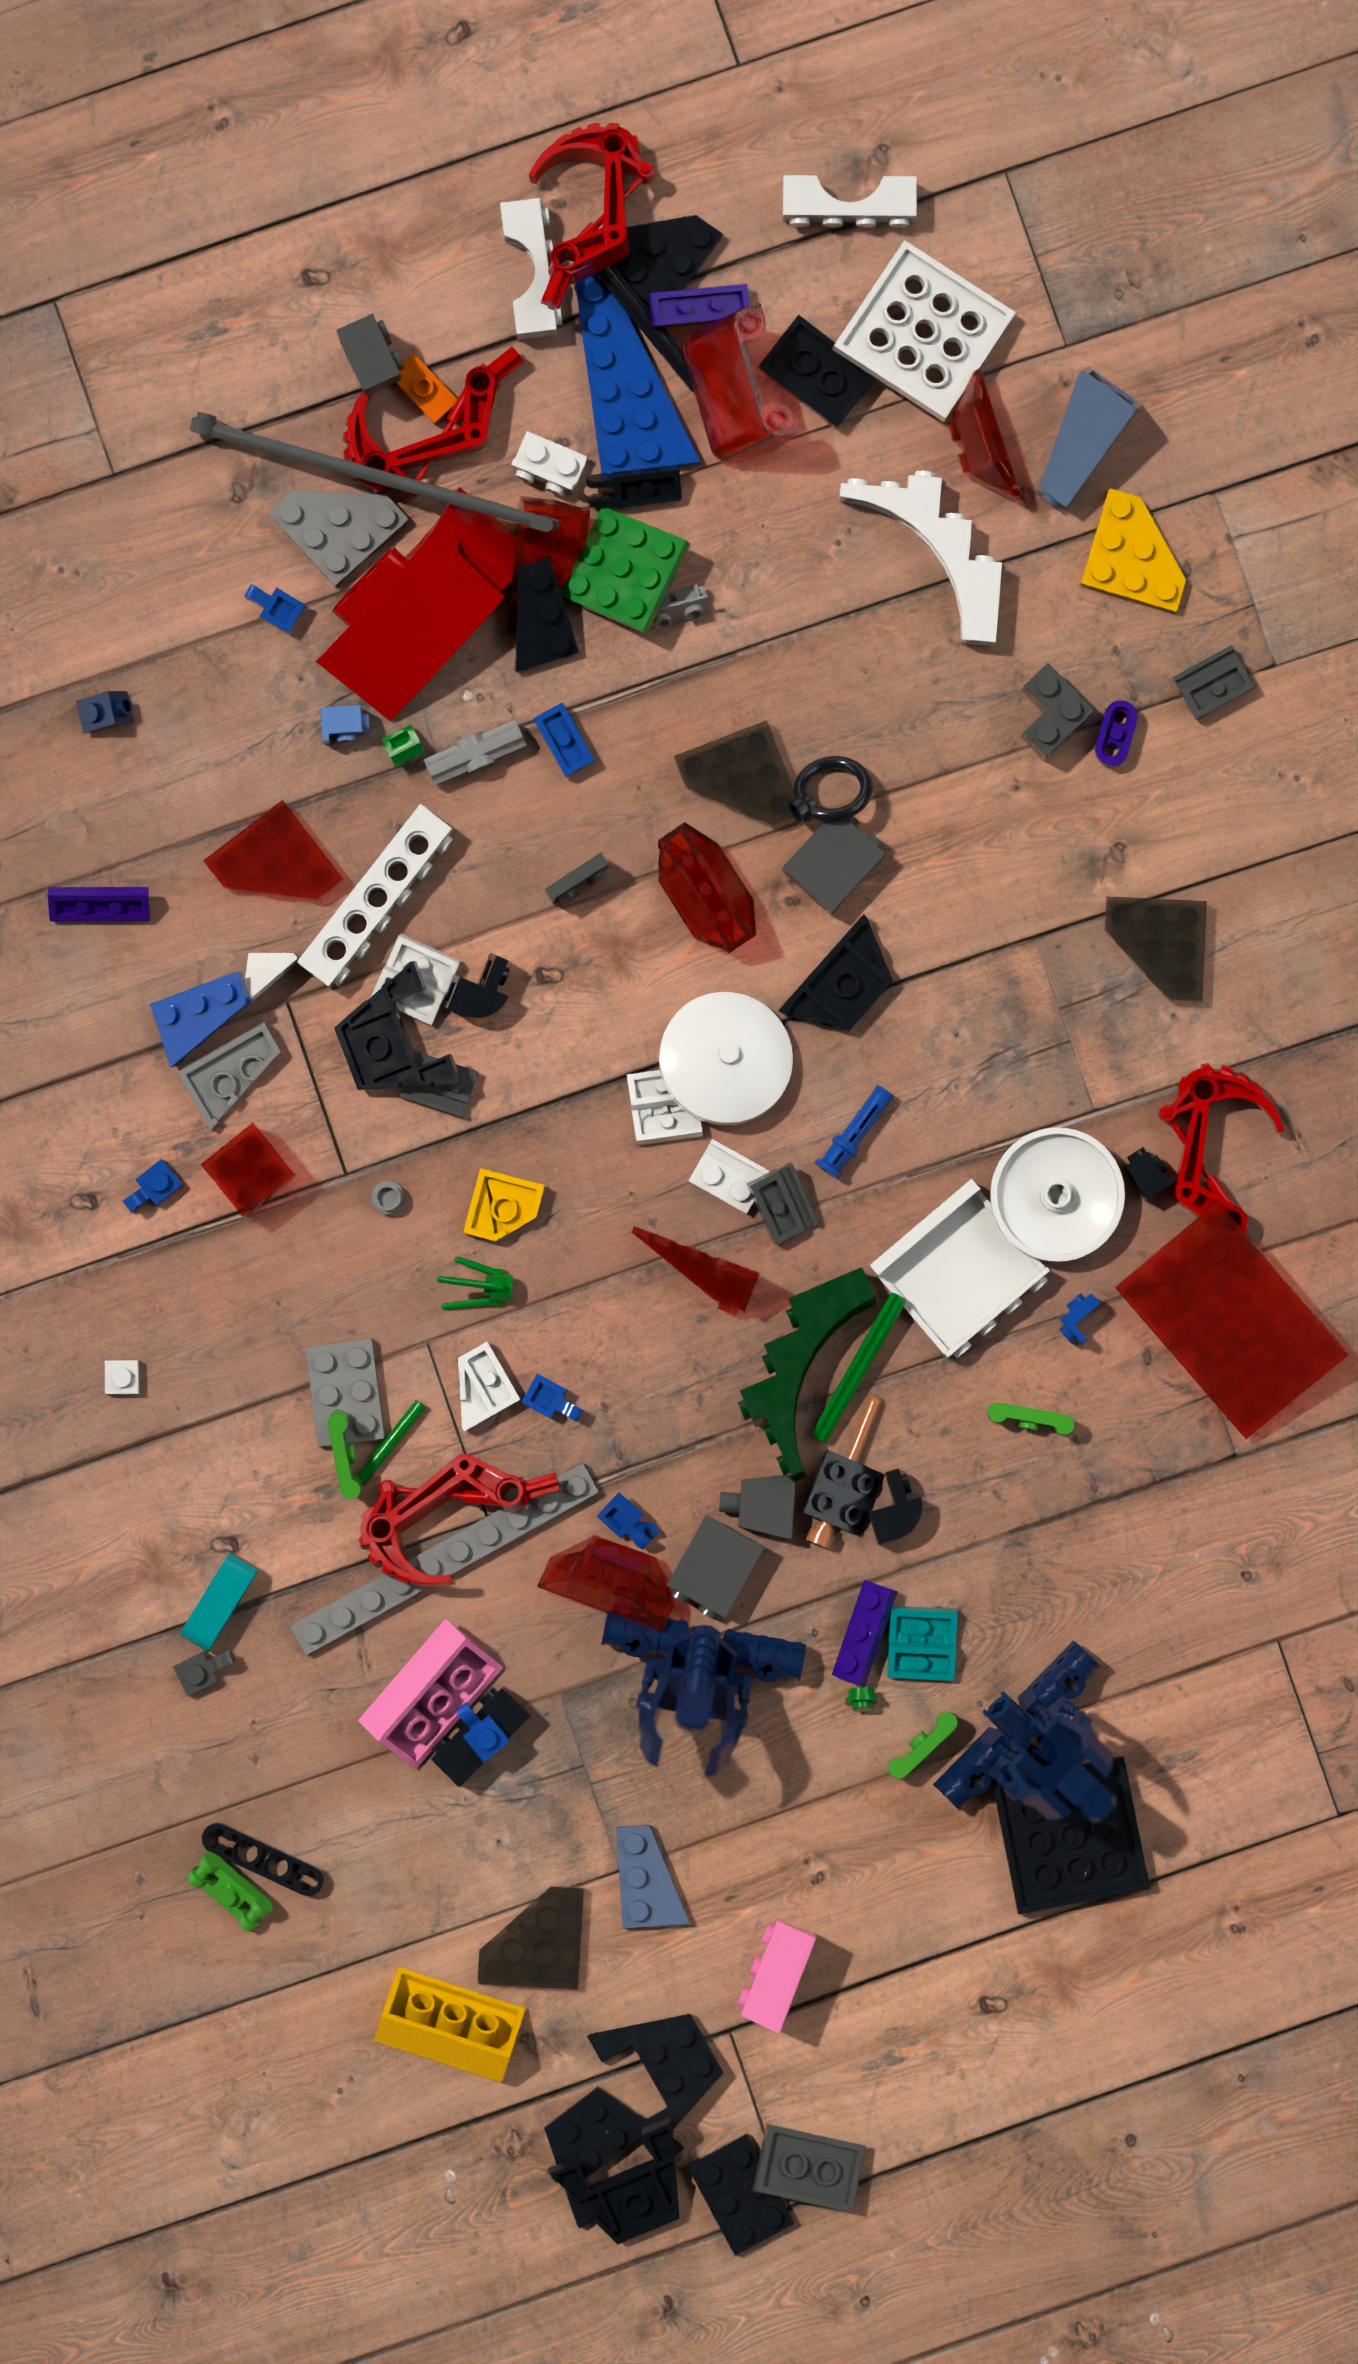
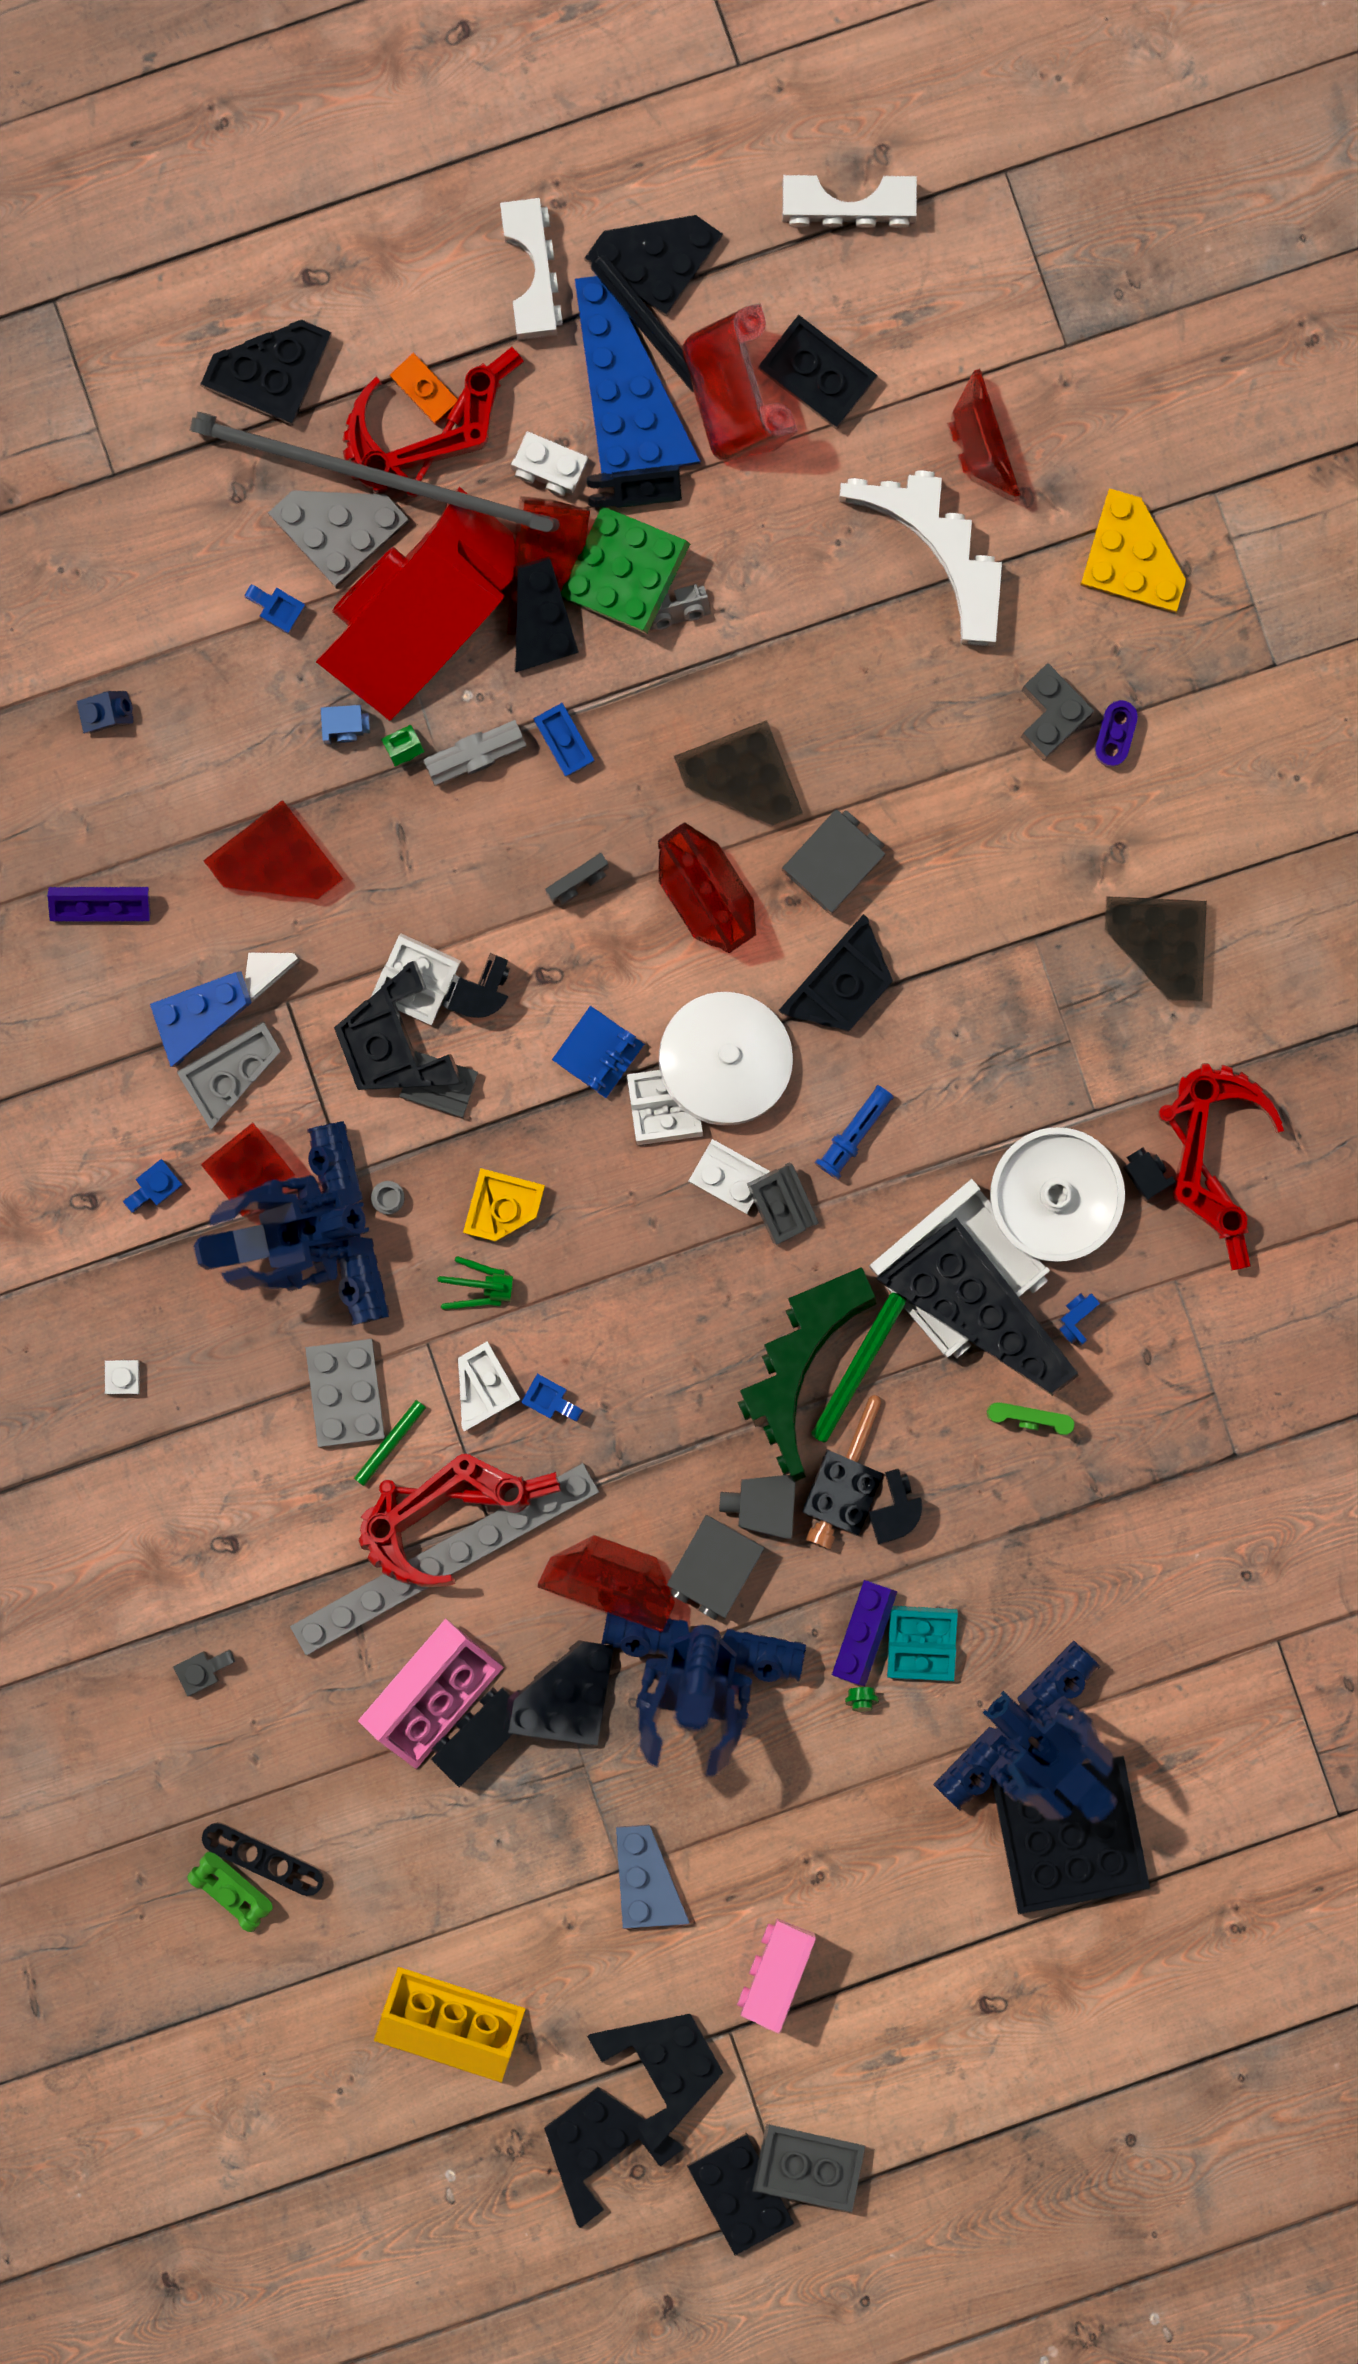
(219, 1602): teal beam -> none
(270, 370): none -> black plate
(304, 1231): none -> dark blue piece
(343, 1454): bright green plate -> none
(368, 353): dark grey brick -> none
(420, 824): white brick -> none
(484, 1735): blue plate -> none
(538, 1944): clear smoke plate -> none
(564, 1697): none -> black plate
(594, 247): red piece -> none
(598, 1051): none -> blue hinge
(624, 1518): blue plate -> none
(633, 2199): black wing -> none
(696, 305): dark purple plate -> none
(716, 1277): clear red wedge -> none
(804, 806): black piece -> none
(901, 335): white piece -> none
(923, 1745): bright green plate -> none
(966, 1293): none -> black wing
(1088, 431): sand blue slope -> none
(1213, 682): dark grey plate -> none
(1231, 1320): clear red plate -> none

